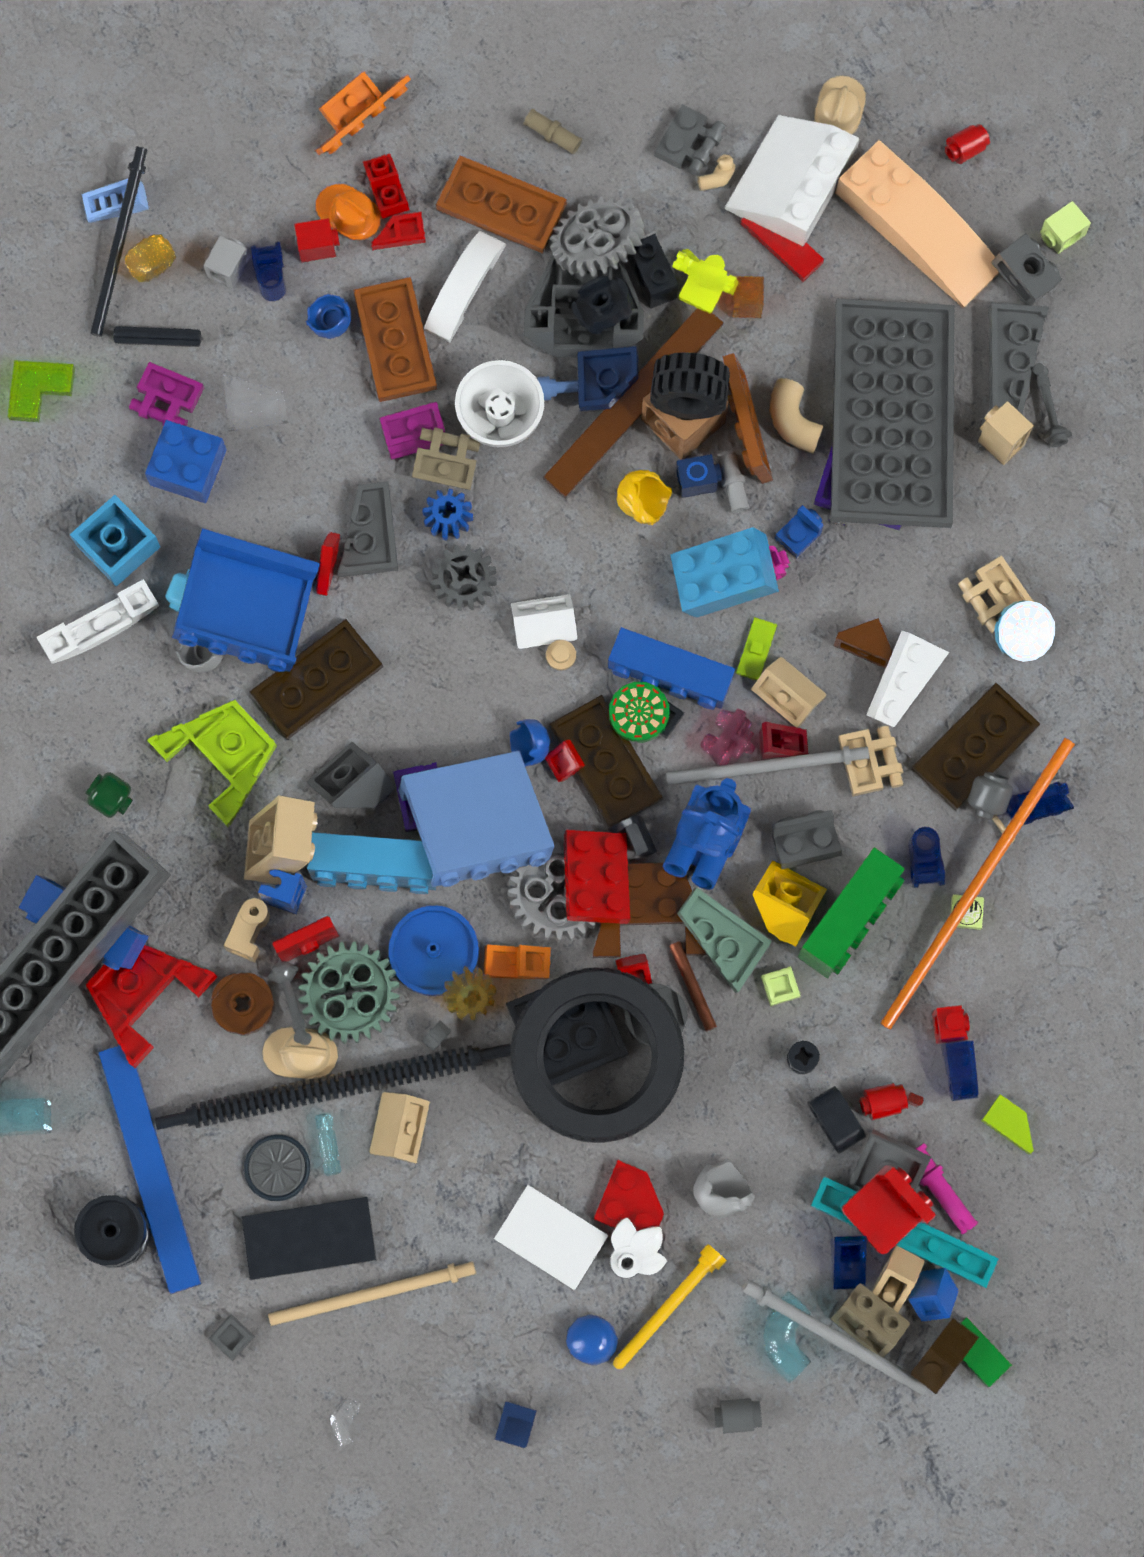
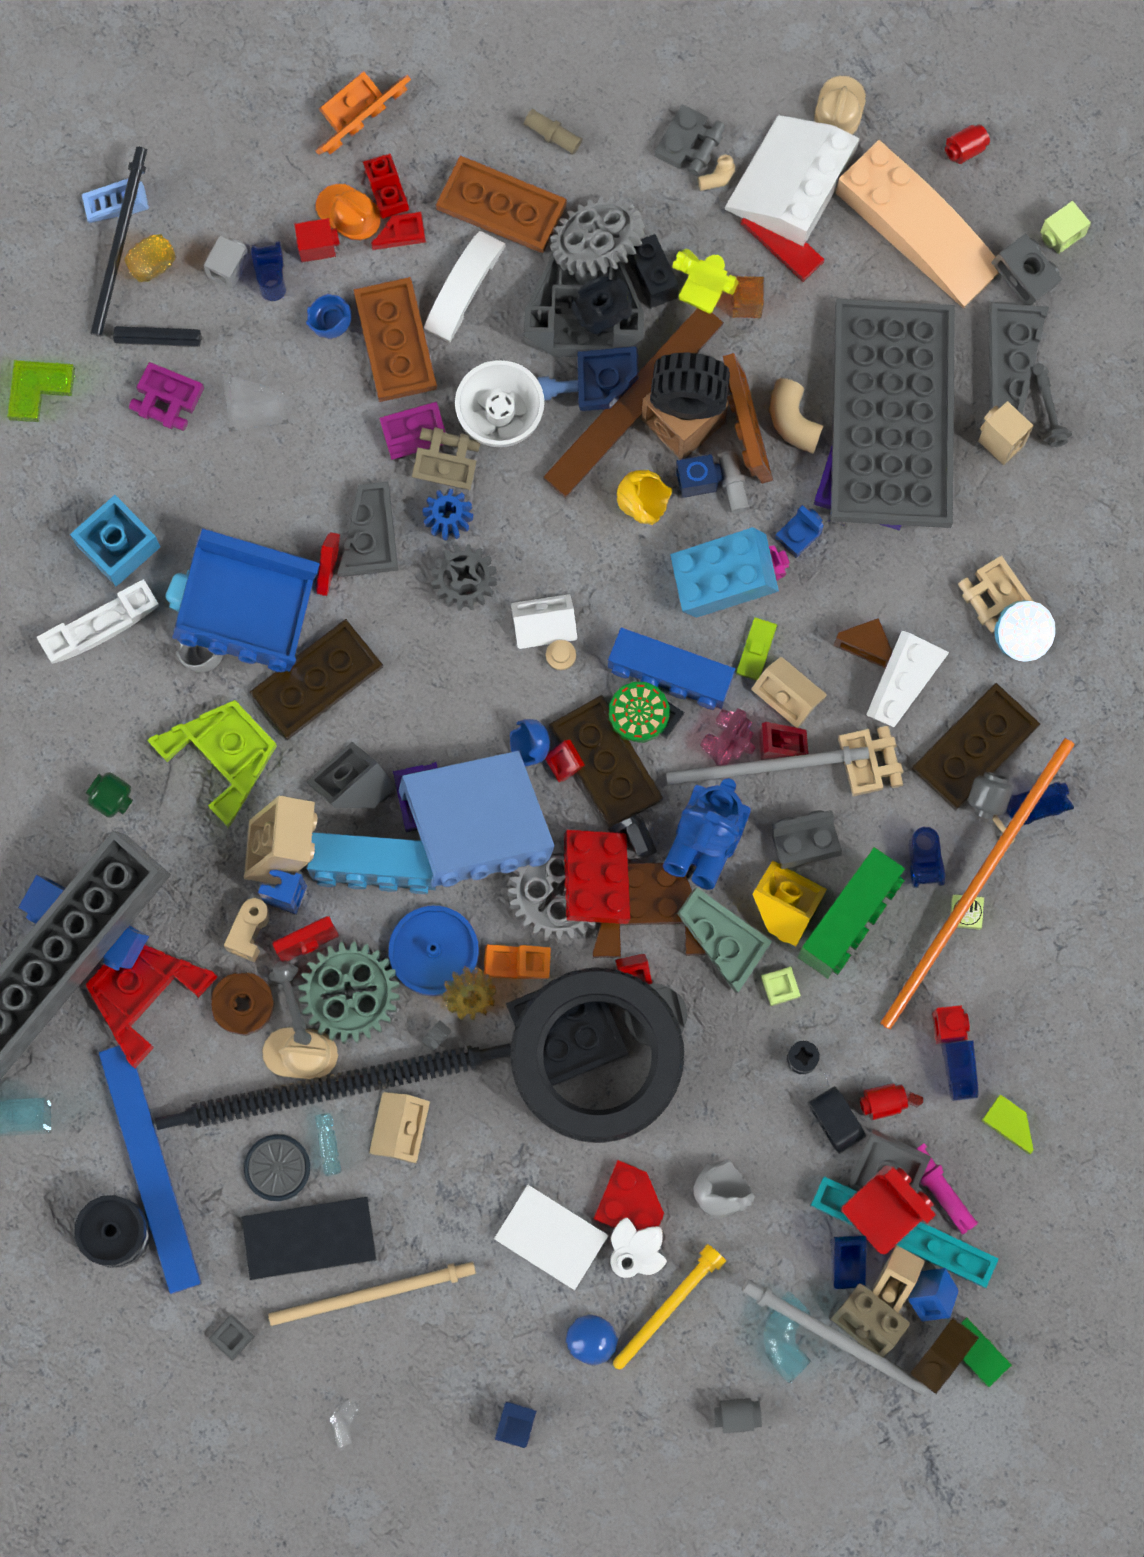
(185, 461): blue brick -> none
(692, 986): copper bar -> none

